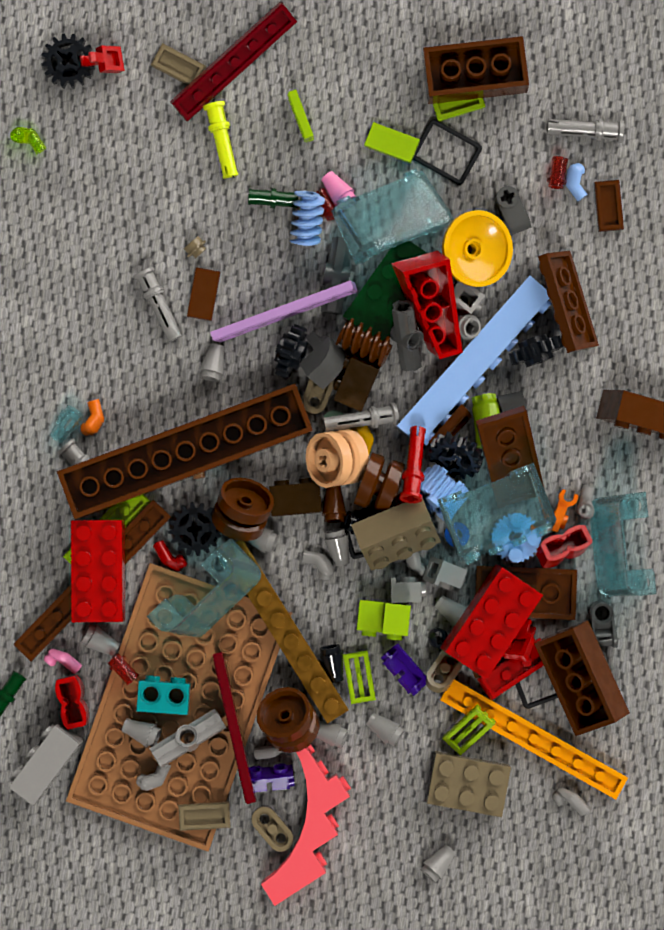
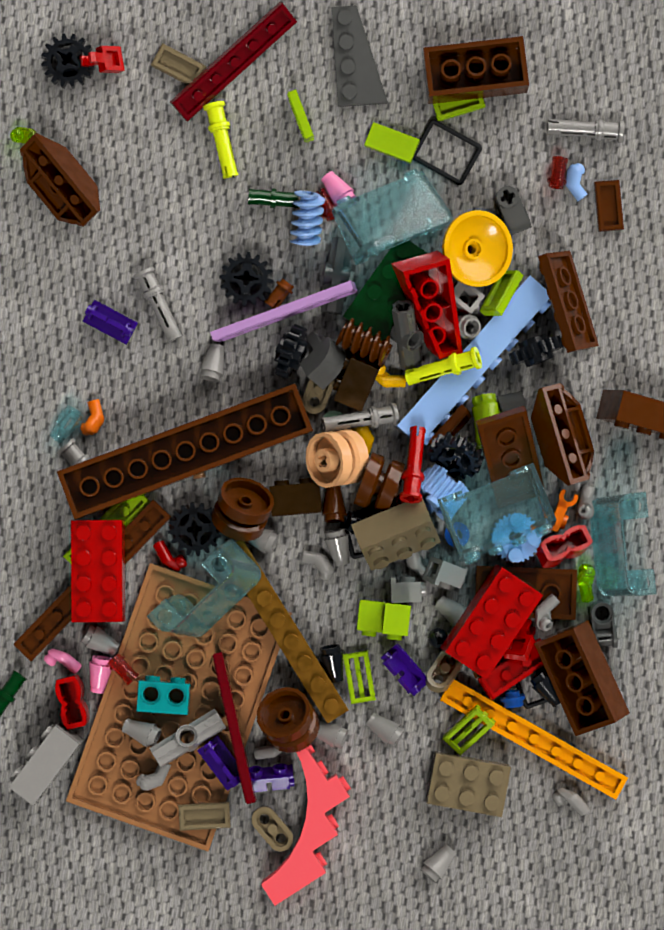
(60, 181): none -> reddish brown wedge
(99, 673): none -> bright pink cone
(109, 321): none -> dark purple hinge
(195, 247): dark tan plate -> none
(203, 294): reddish brown tile -> none
(221, 762): none -> dark purple hinge
(258, 280): none -> black gear
(279, 293): none -> dark orange pin
(355, 67): none -> dark grey wing
(390, 381): none -> yellow arm
(453, 364): none -> neon yellow pin
(501, 293): none -> lime tile
(512, 699): none -> blue plate
(543, 613): none -> light grey arm
(544, 687): none -> black cone
(562, 434): none -> reddish brown wedge
(585, 582): none -> clear neon green arm

